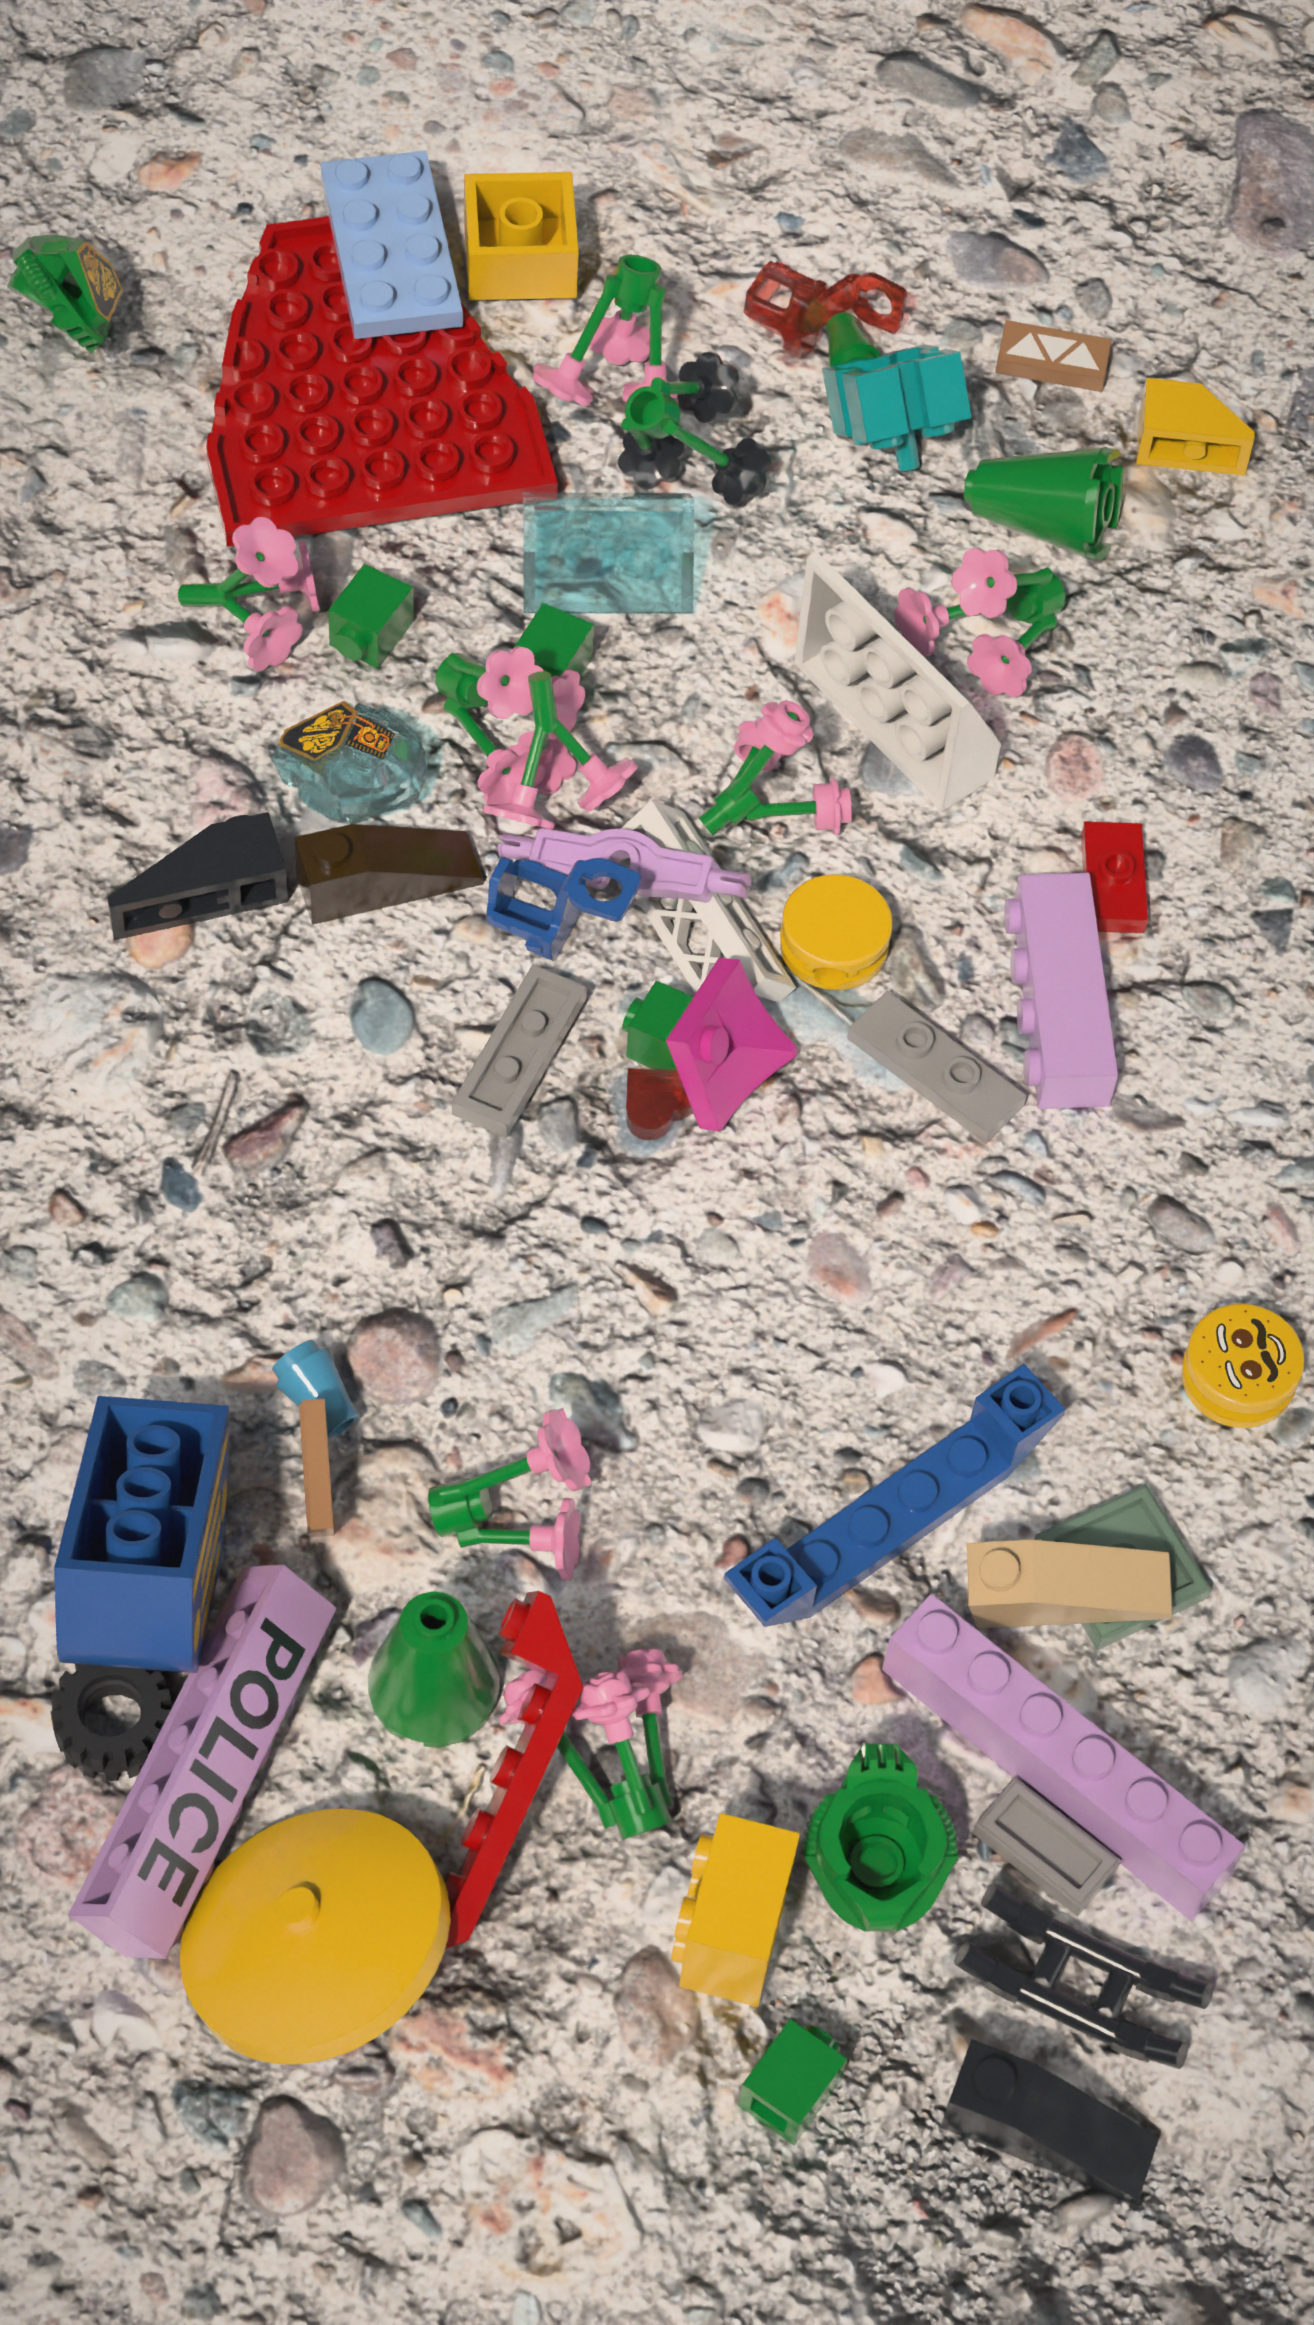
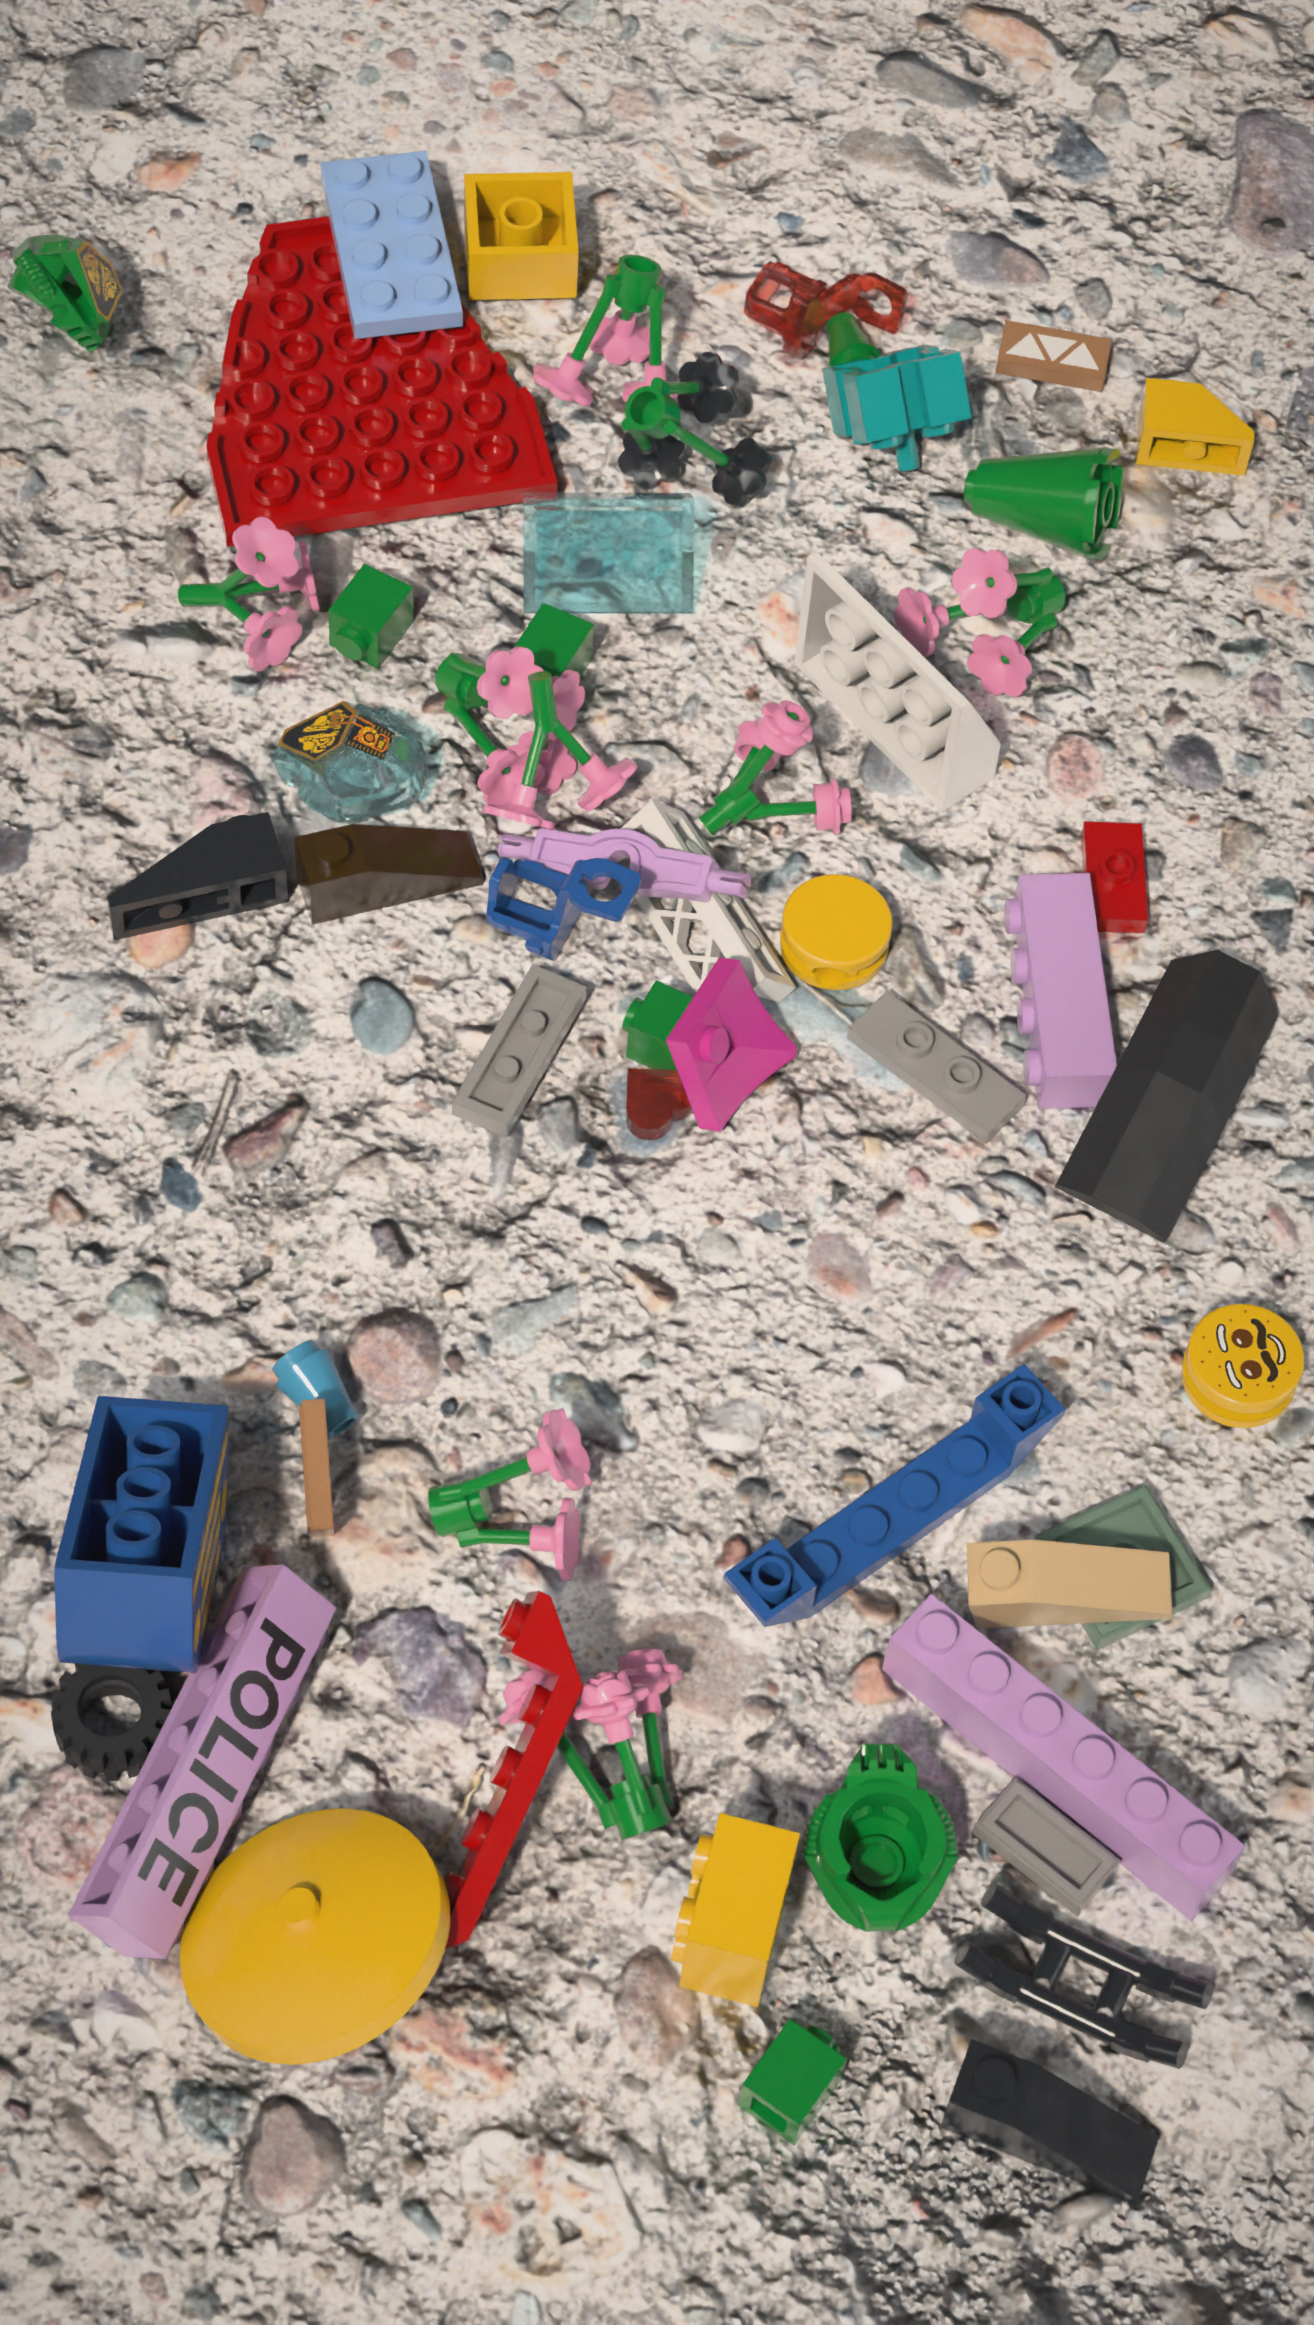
(433, 1674): green cone -> none
(1172, 1092): none -> black piece

